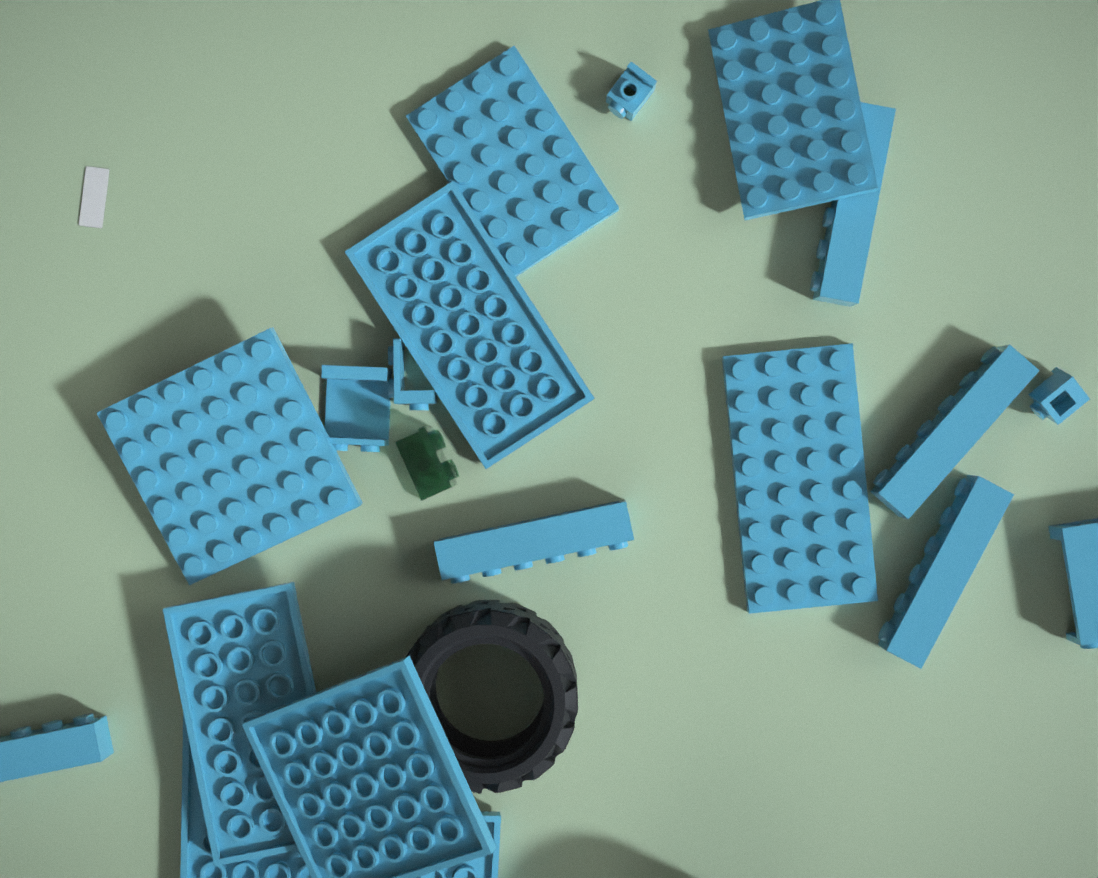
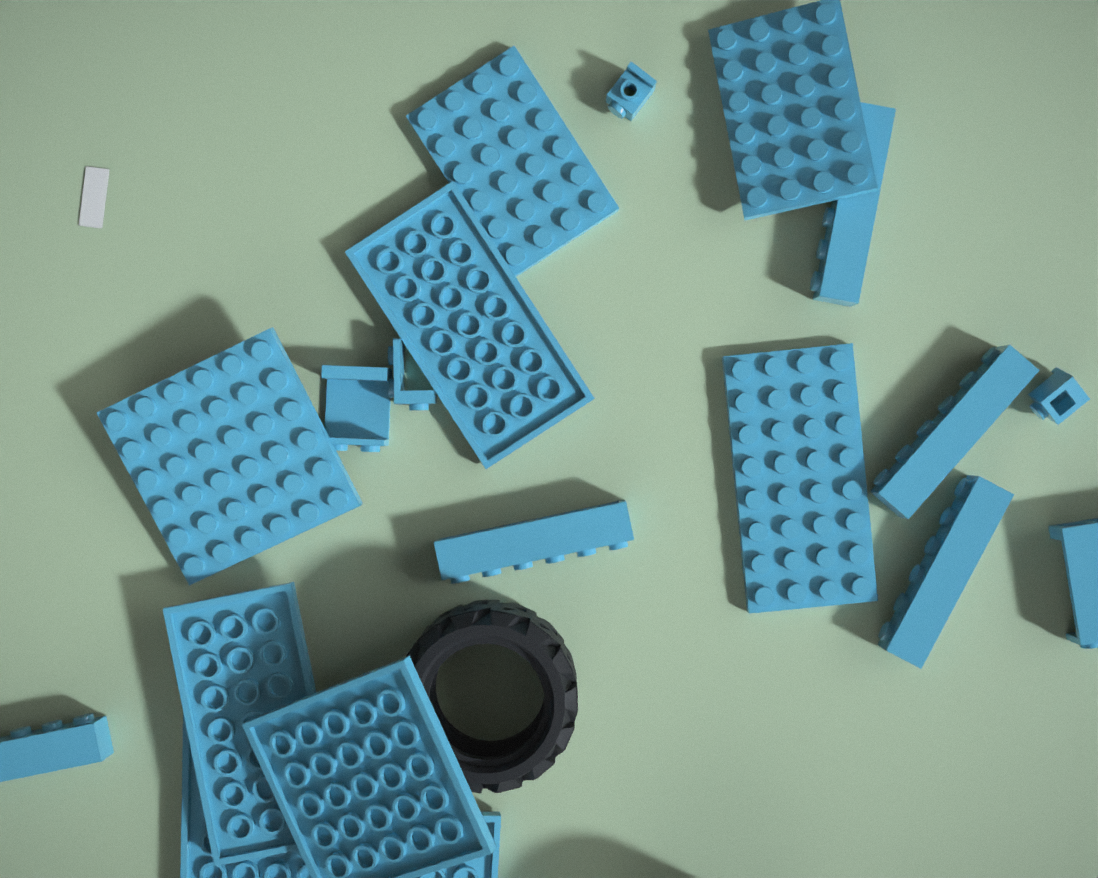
(427, 462): clear green bracket -> none

